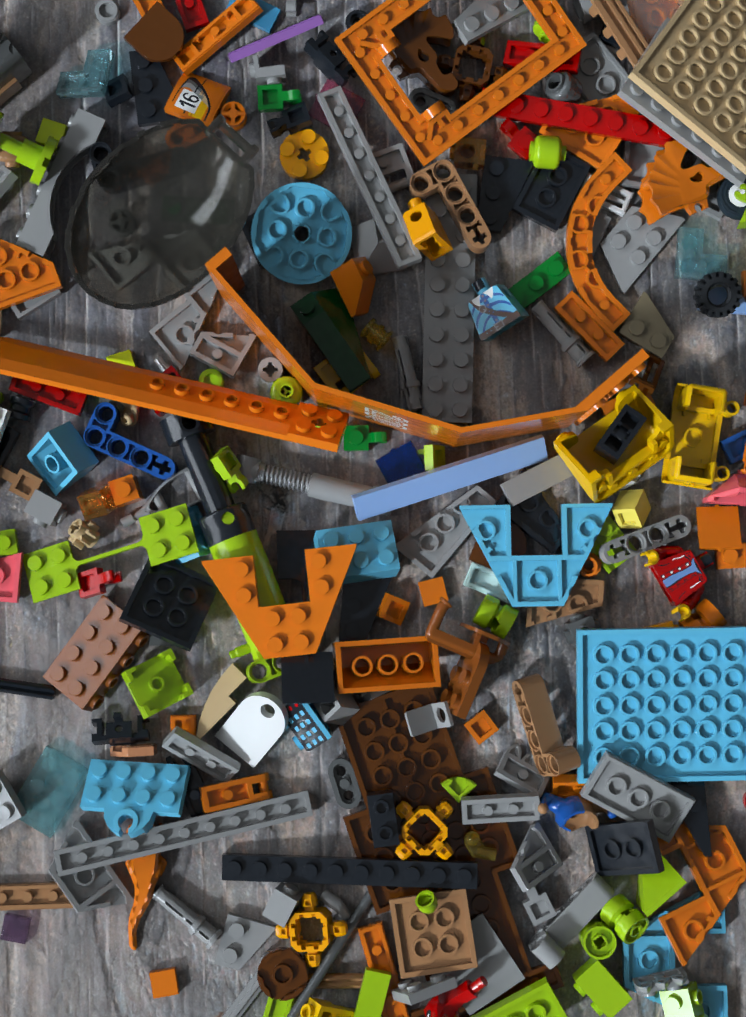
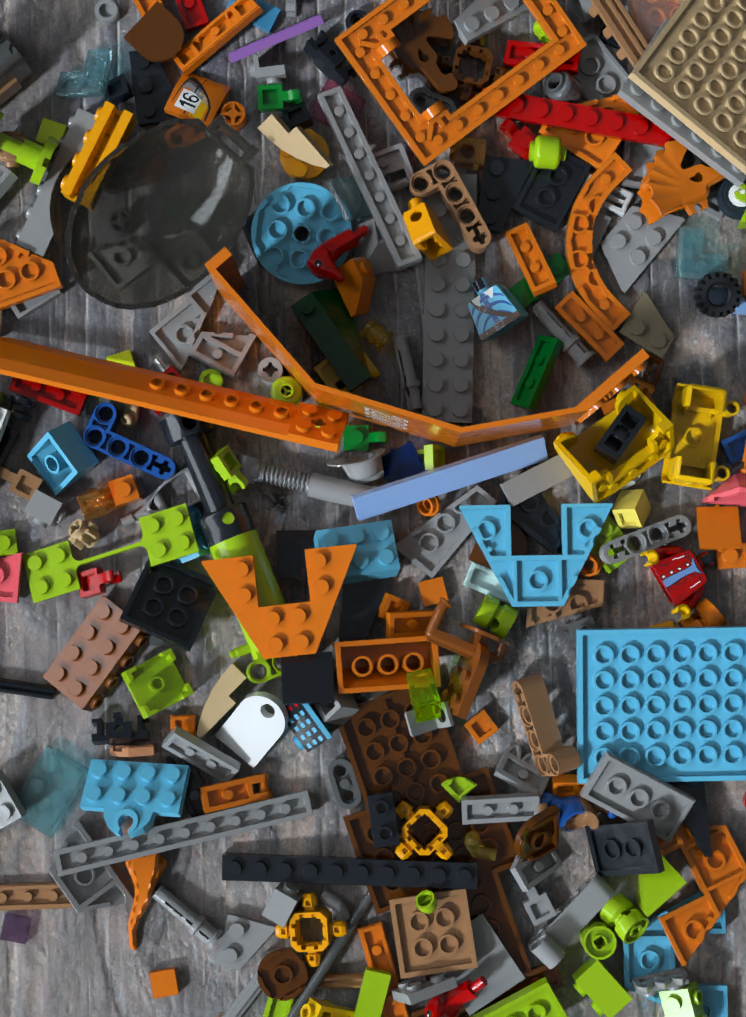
(107, 133): none -> light orange brick
(294, 142): none -> tan slope
(323, 259): none -> red animal
(349, 198): none -> clear light blue piece
(361, 467): none -> light grey piece
(407, 623): none -> orange plate
(424, 695): none -> clear neon green slope
(429, 506): none -> orange plate
(530, 259): none -> orange plate
(536, 372): none -> green plate
(538, 835): none -> reddish brown tile

